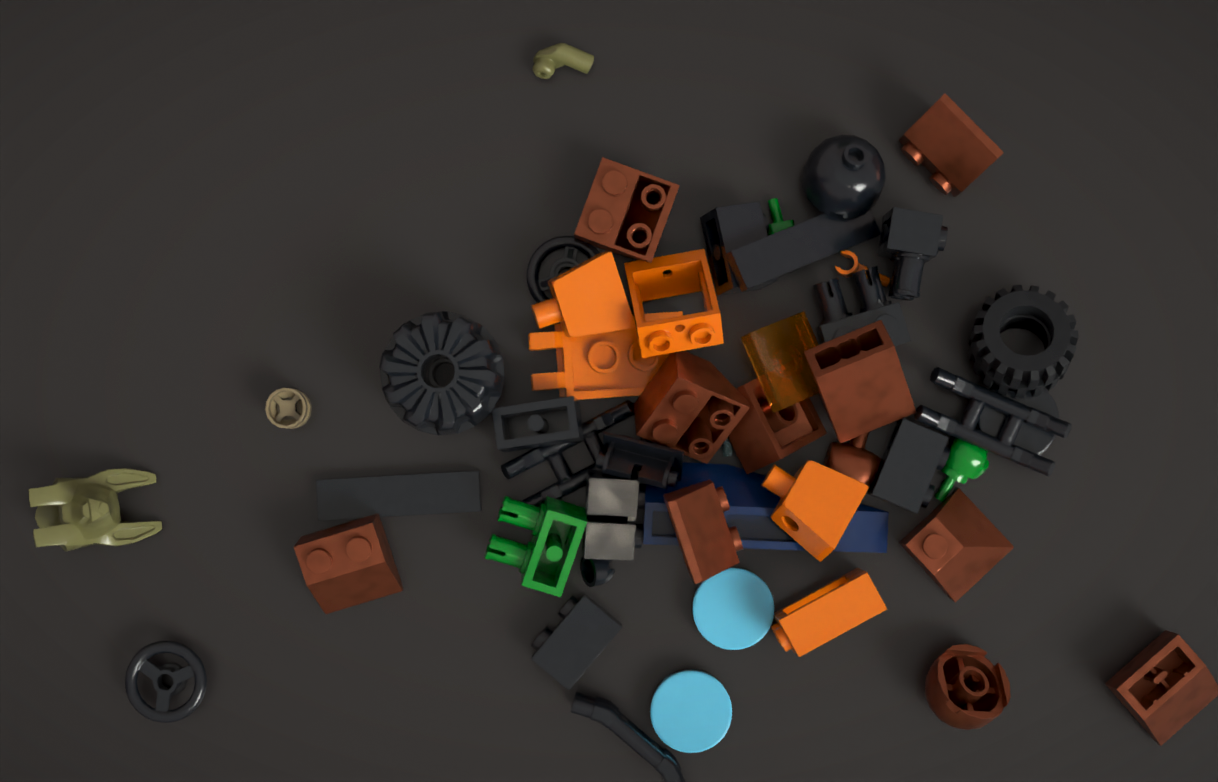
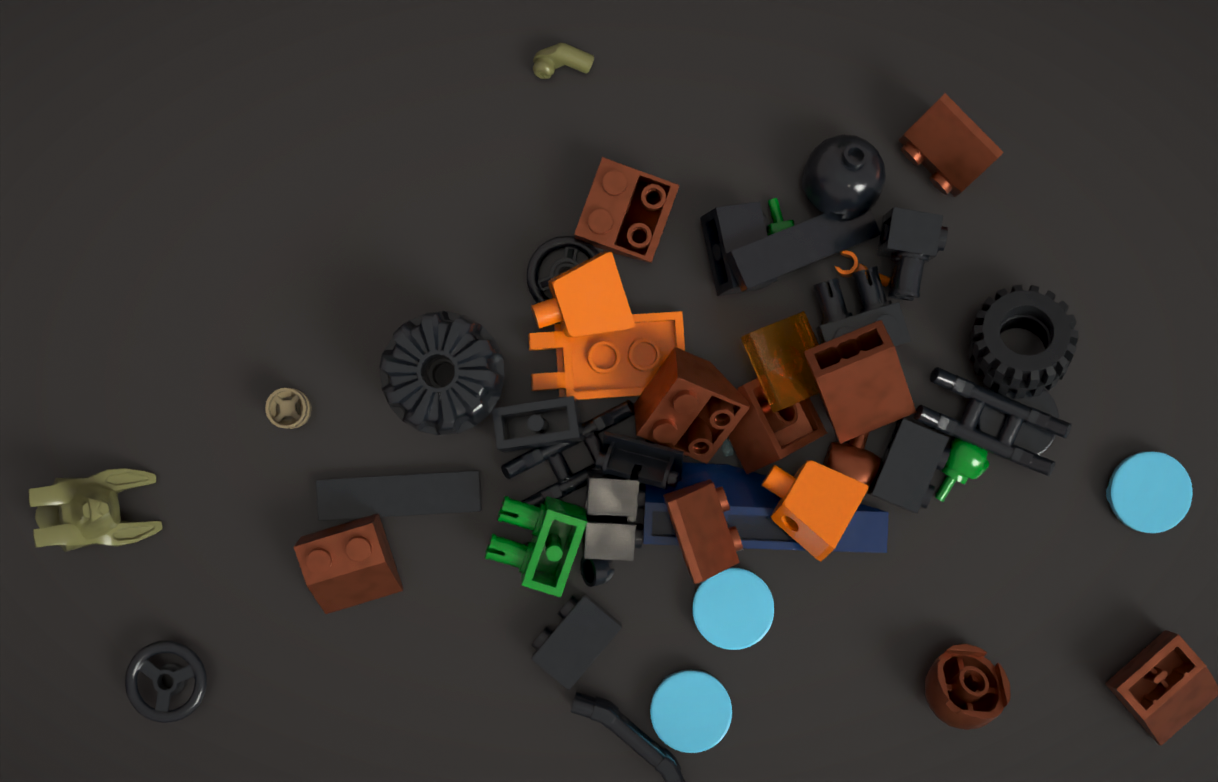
(688, 275): orange window -> none
(827, 612): orange window -> none
(956, 544): copper slope -> none
(1150, 492): none -> medium azure tile

